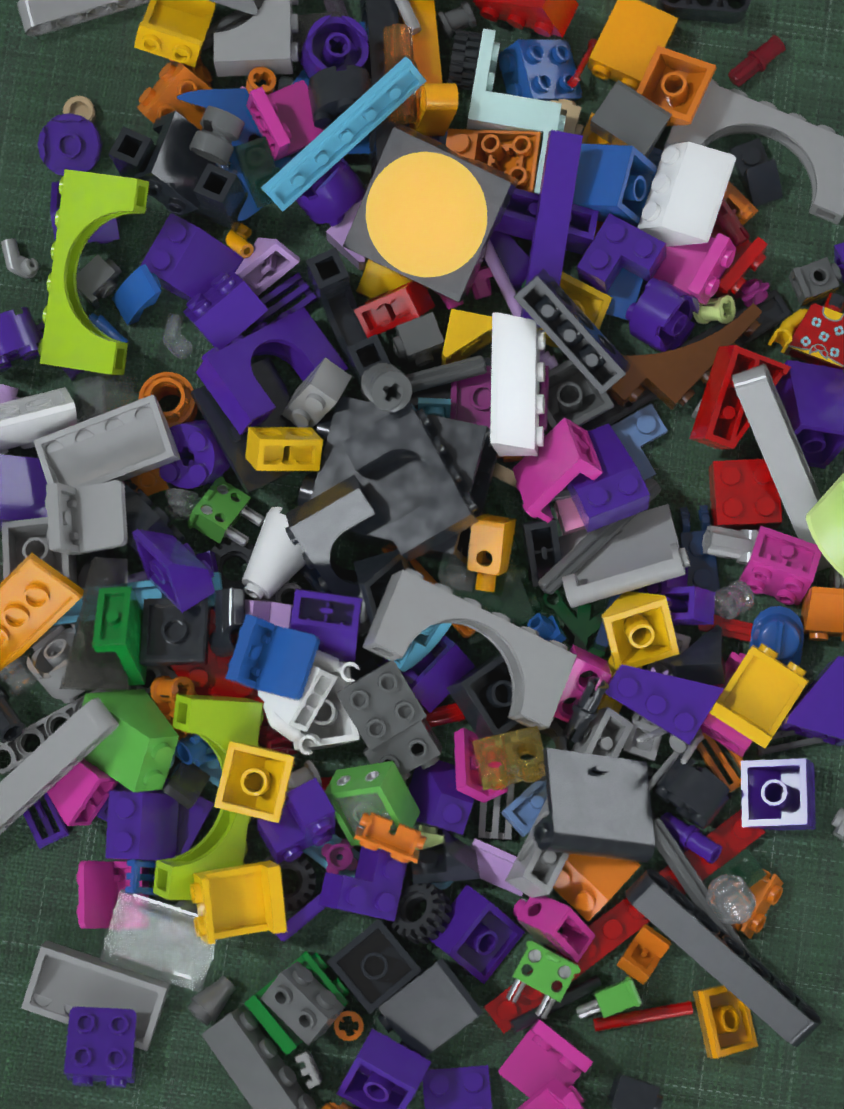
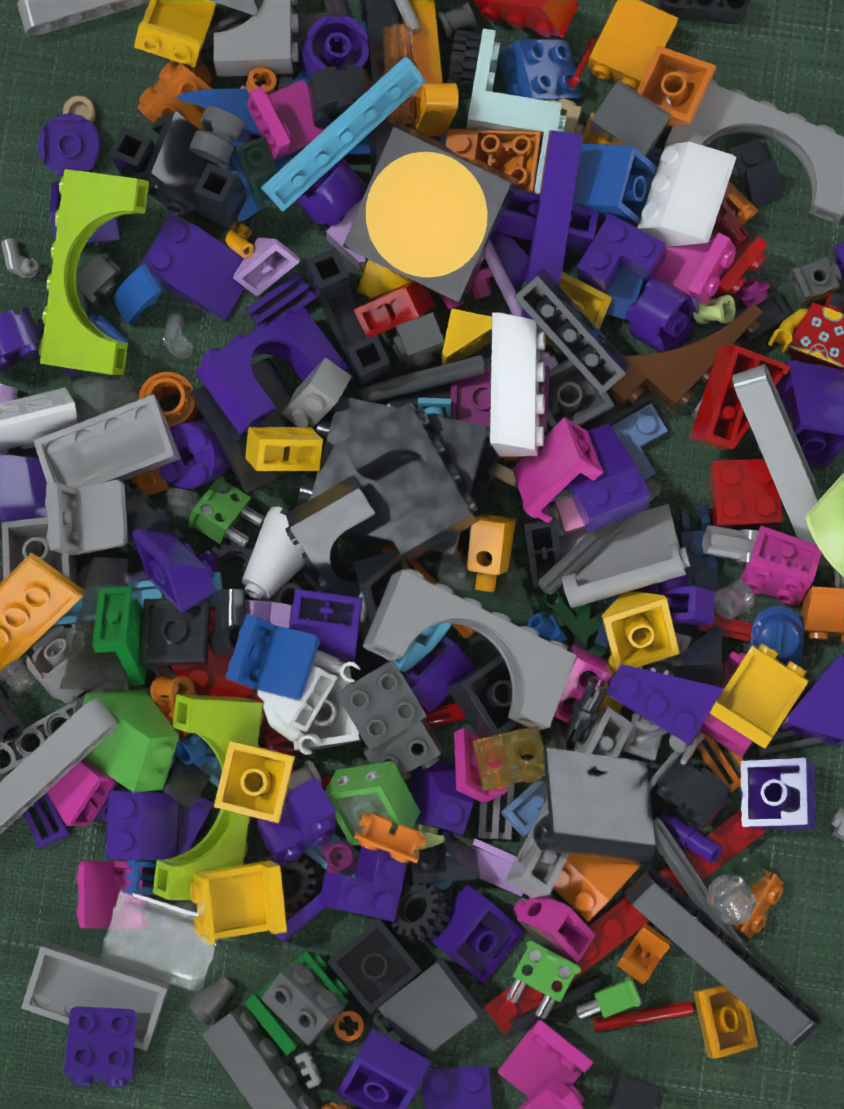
(224, 309): dark purple brick -> none
(386, 374): dark grey piece -> none
(756, 61): dark red axle -> none

